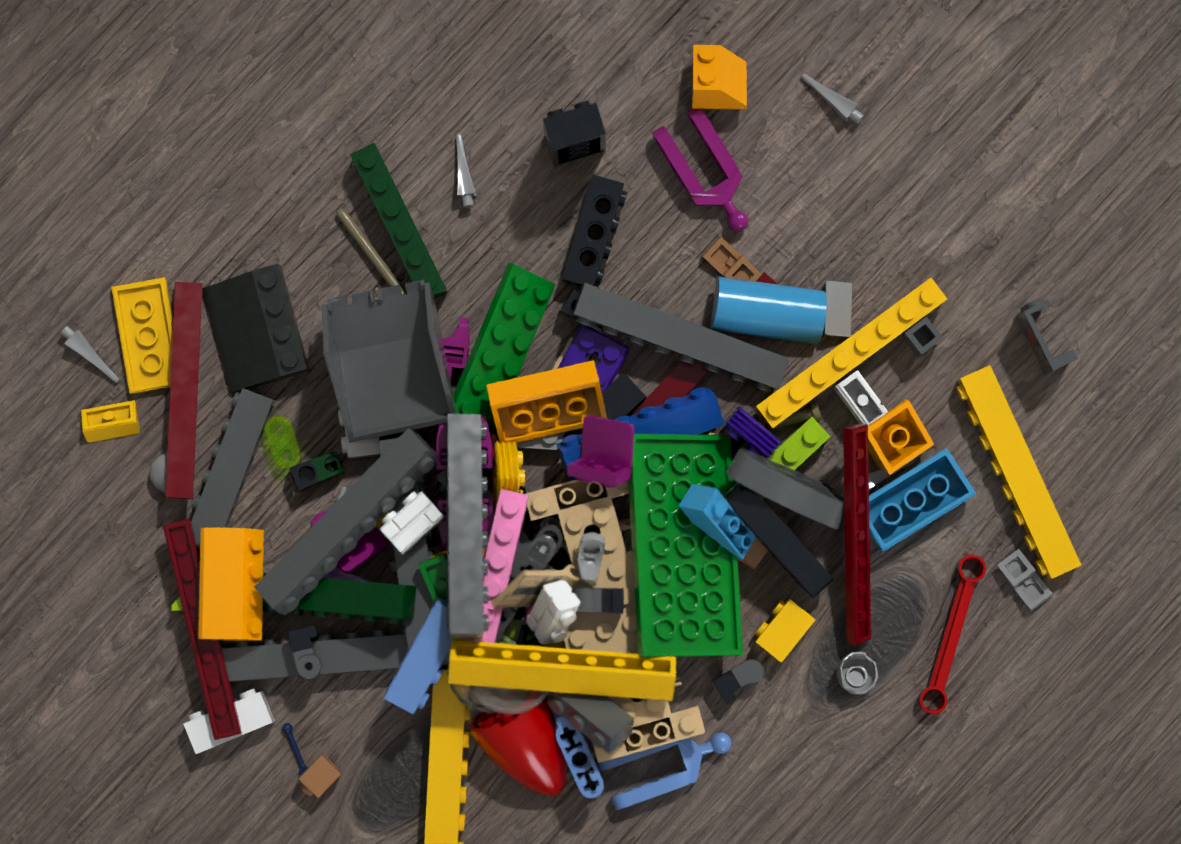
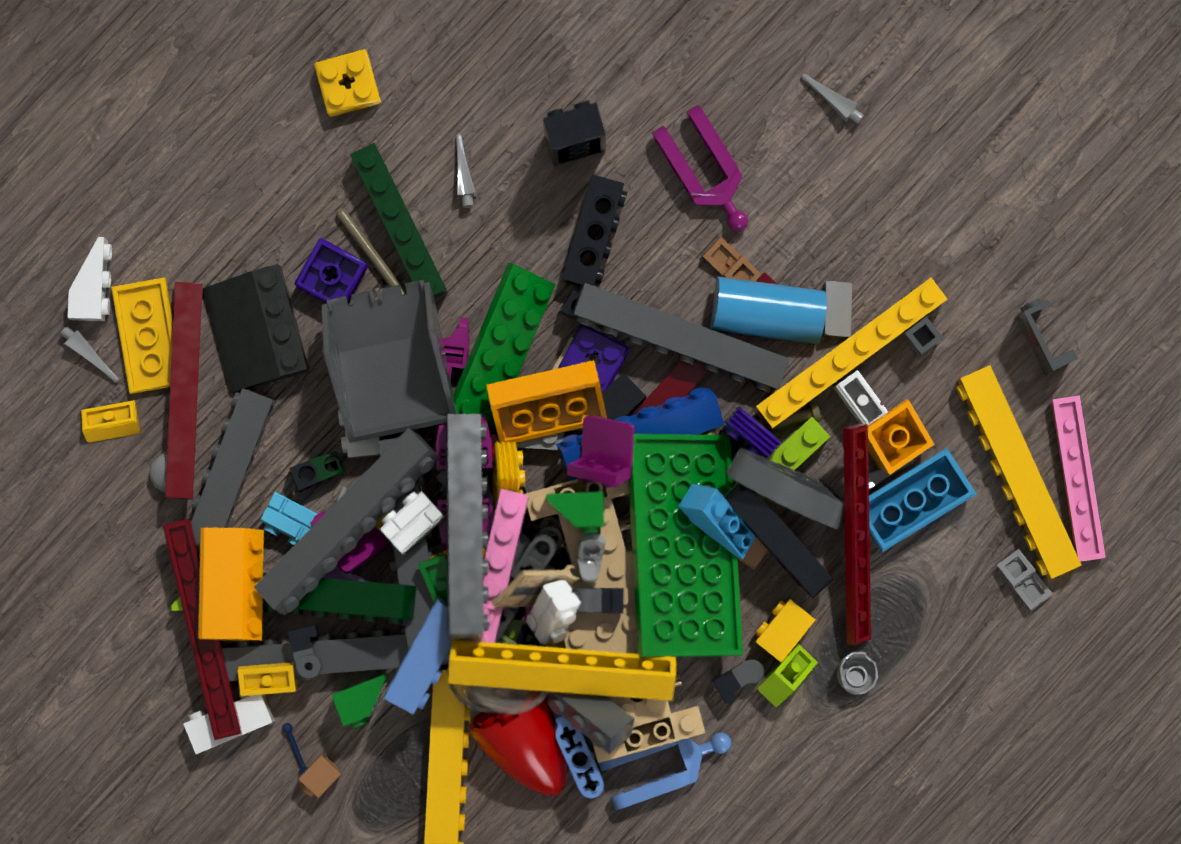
(88, 292): none -> white slope
(267, 679): none -> yellow panel
(283, 442): clear neon green plate -> none
(287, 517): none -> medium azure brick
(326, 257): none -> dark purple brick
(360, 701): none -> green slope
(362, 91): none -> yellow brick
(580, 509): none -> green slope
(718, 78): light orange slope -> none
(787, 675): none -> lime slope
(952, 633): red piece -> none
(1078, 478): none -> bright pink plate

